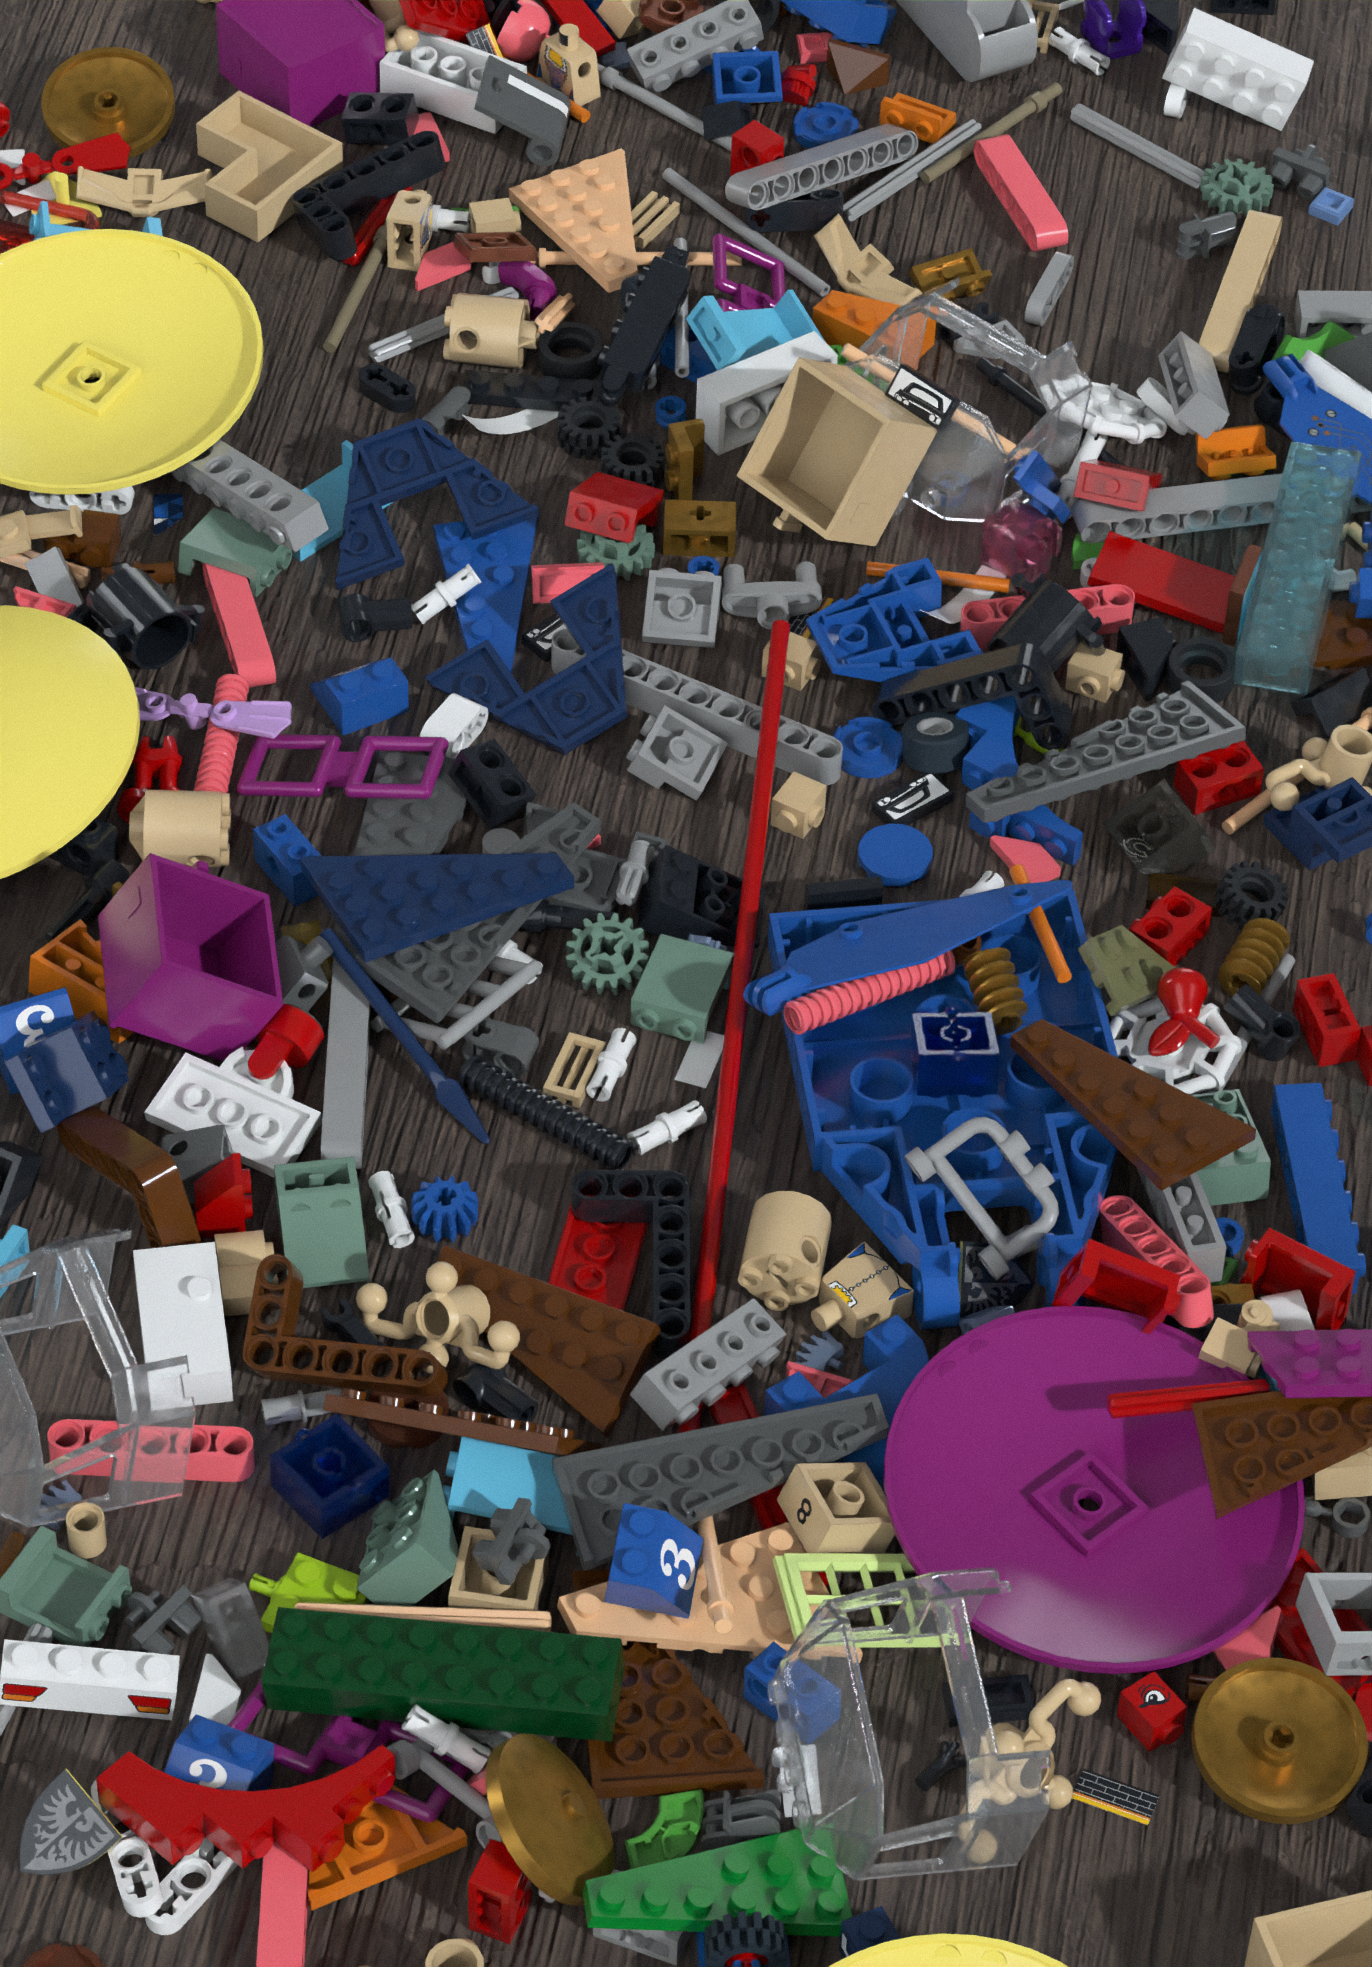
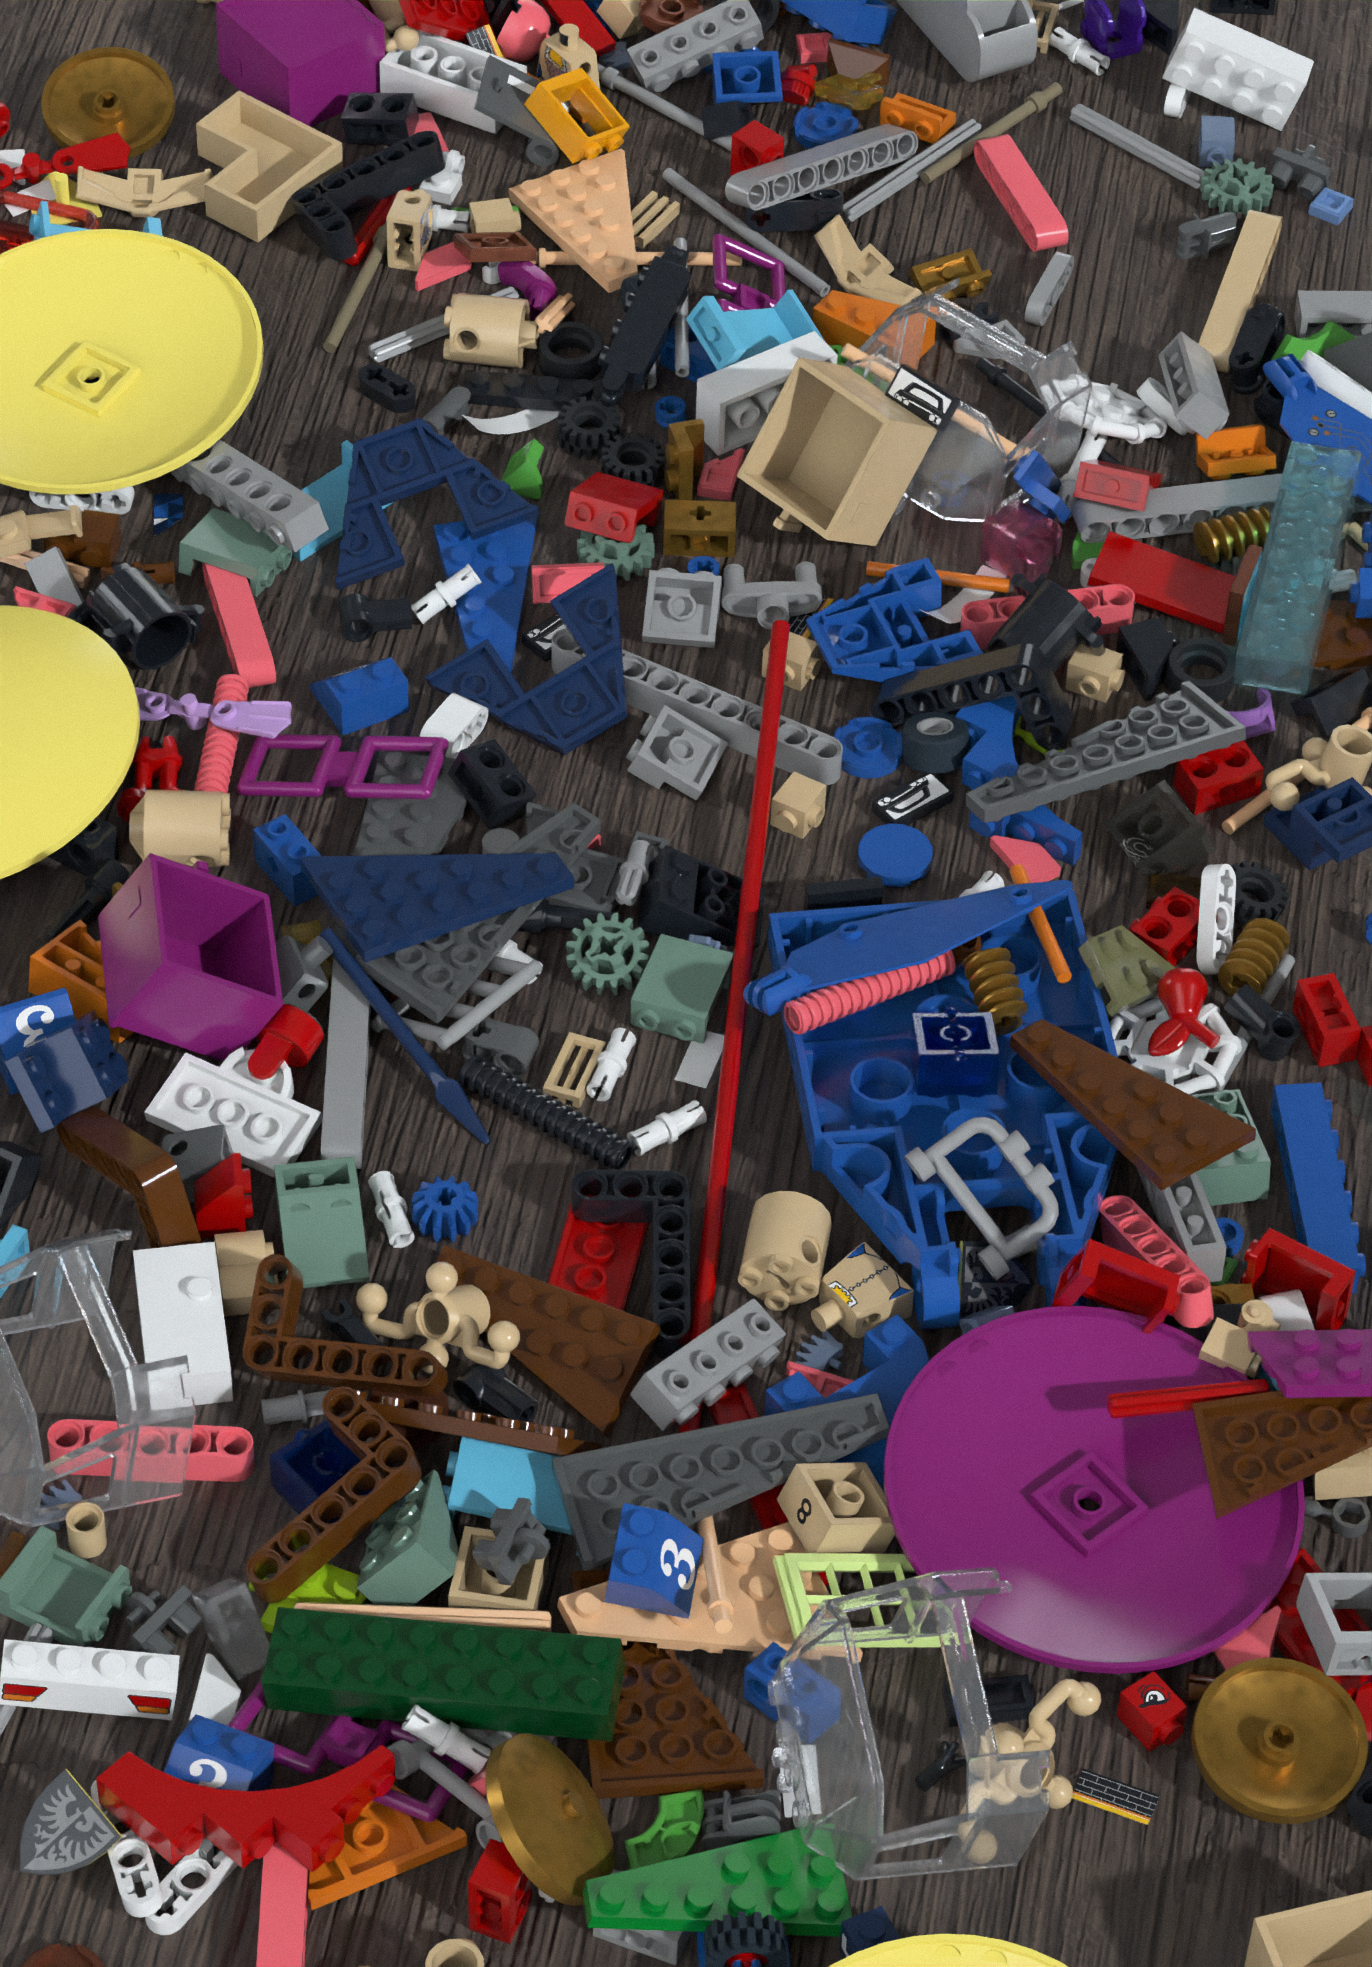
(340, 1500): none -> reddish brown beam
(446, 183): none -> white plate
(523, 471): none -> bright green tile
(592, 106): none -> light orange window
(720, 476): none -> coral tile
(855, 92): none -> clear yellow plate
(1215, 140): none -> sand blue brick
(1218, 902): none -> white beam
(1231, 534): none -> pearl gold piece
(1260, 719): none -> medium lavender helmet

